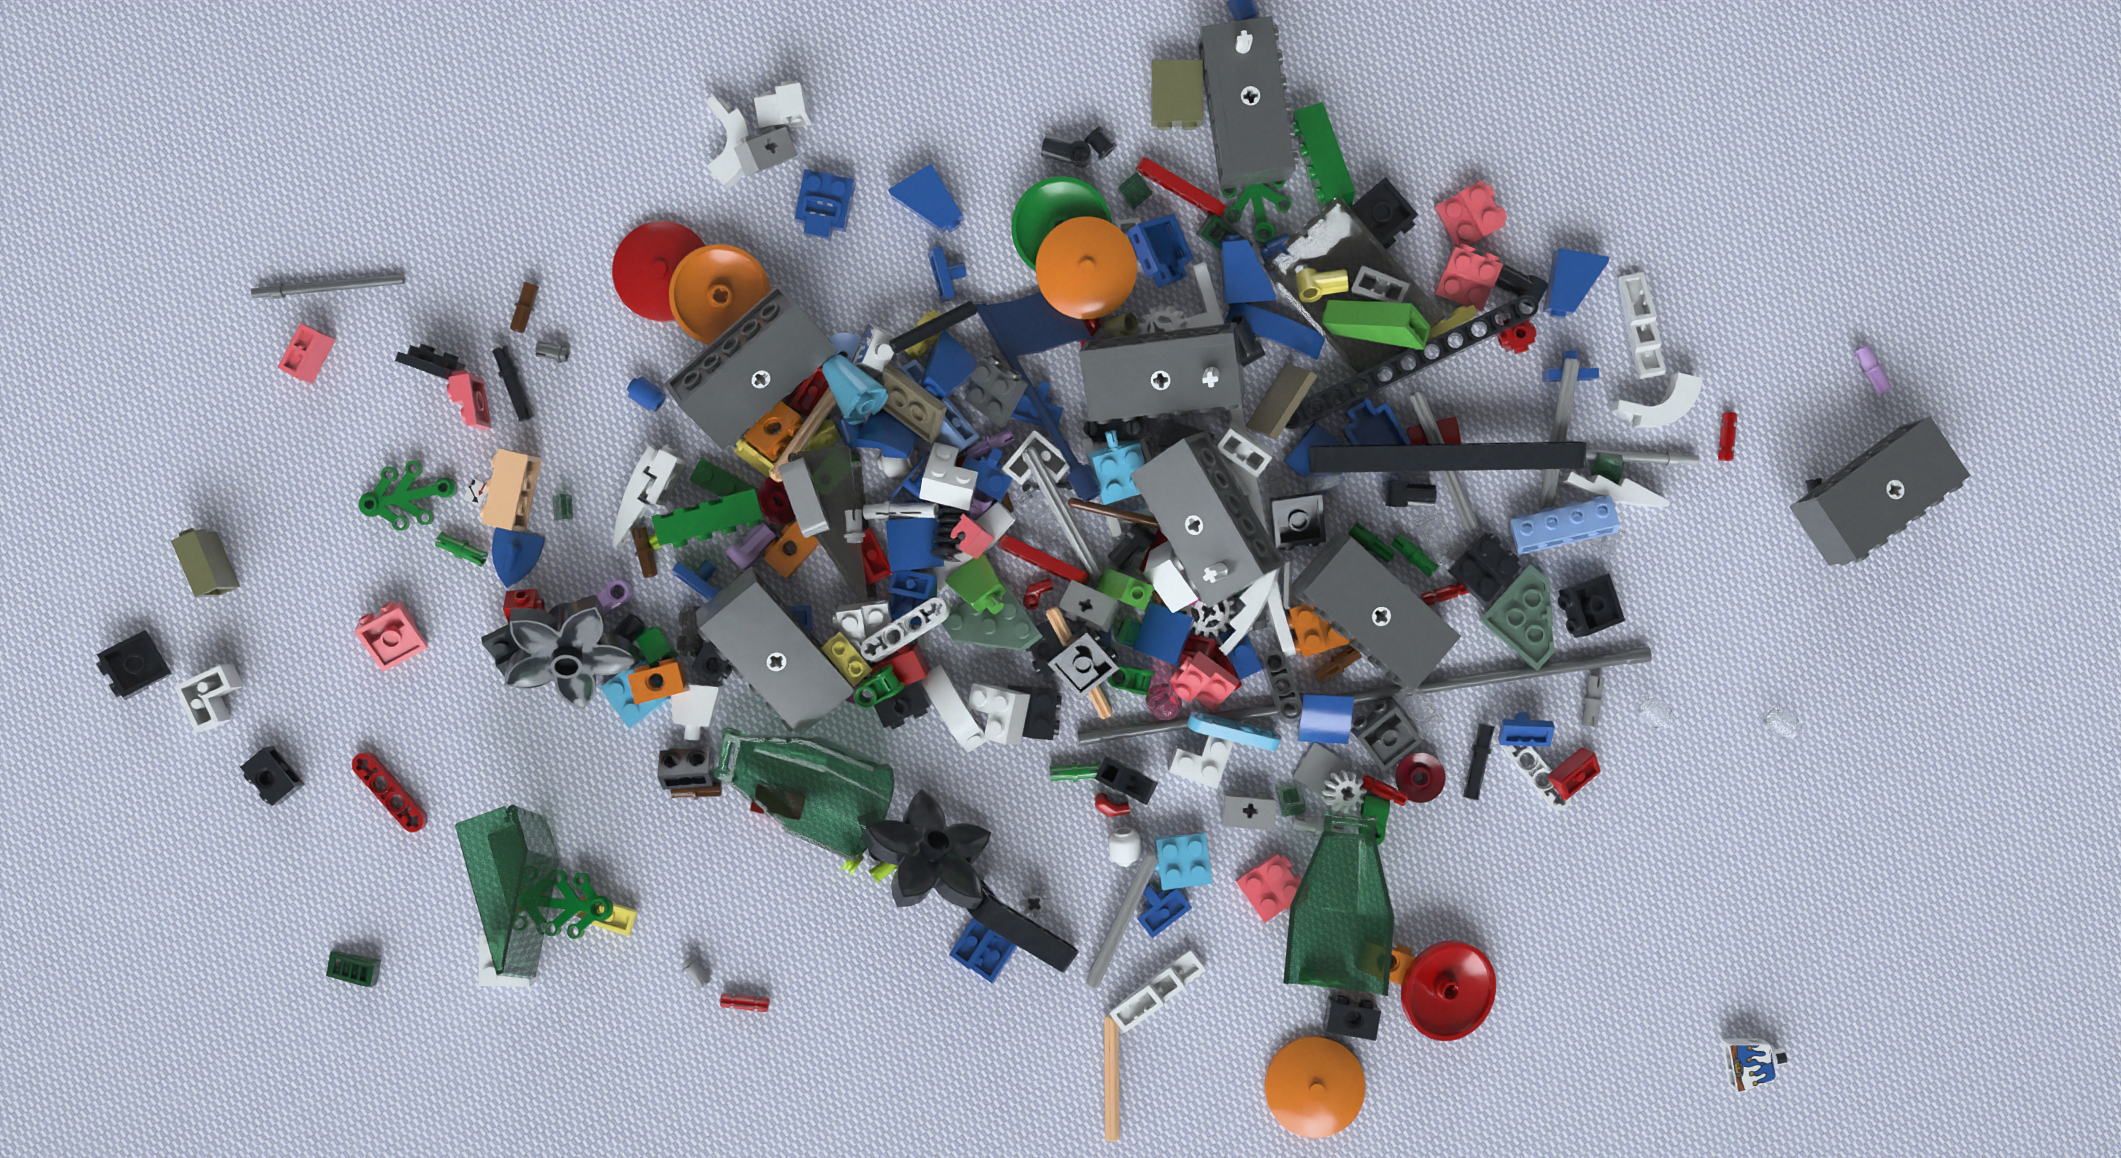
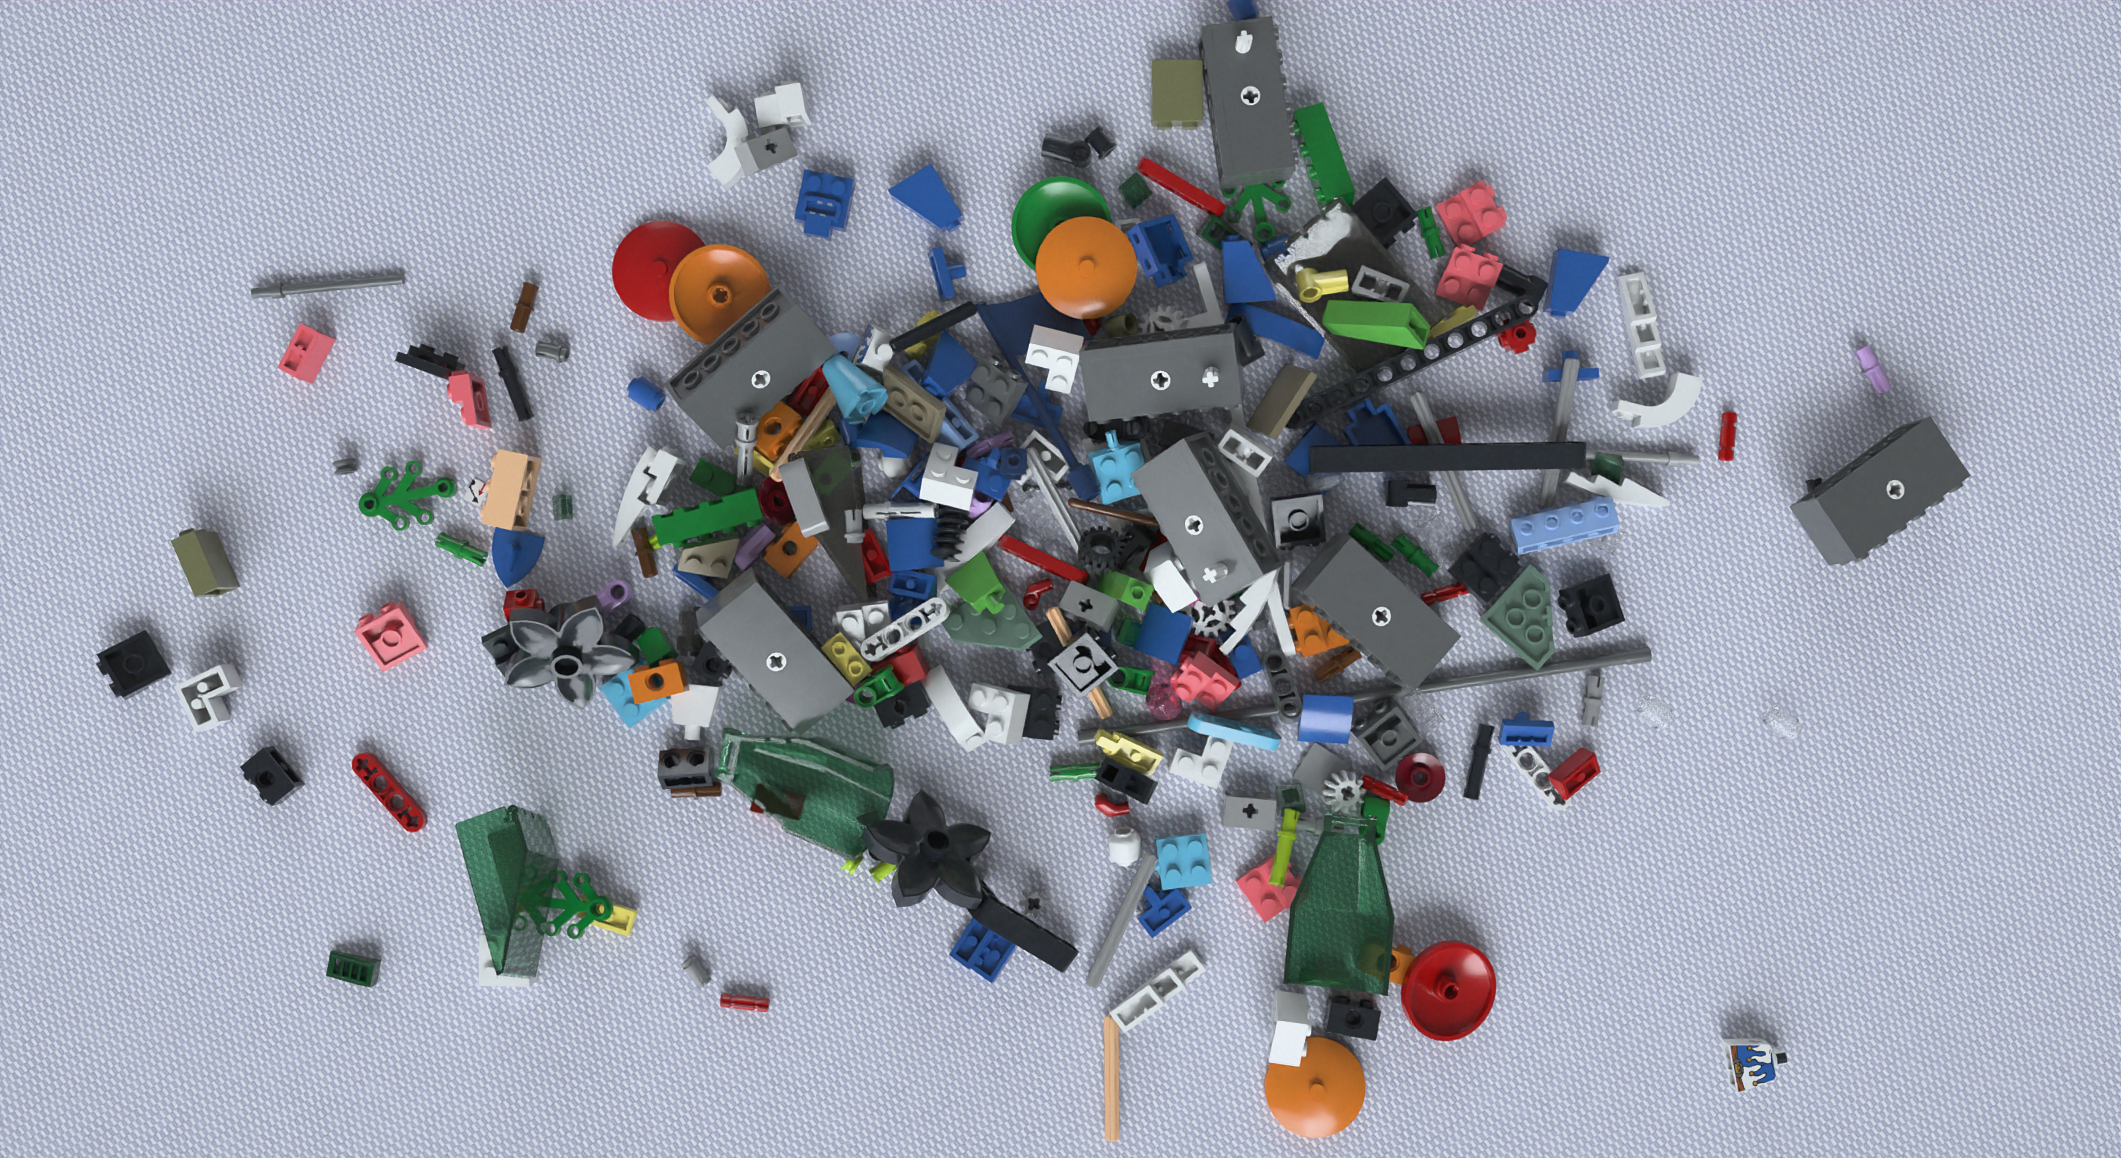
(345, 466): none -> dark grey bush
(709, 556): none -> dark tan wing
(748, 431): none -> light grey pin
(976, 538): coral hinge -> none
(1013, 463): none -> dark blue bracket
(1056, 352): none -> white brick
(1097, 560): none -> black tyre
(1129, 751): none -> light yellow hinge
(1284, 847): none -> lime pin
(1289, 1028): none -> white brick
(1430, 233): none -> green pin

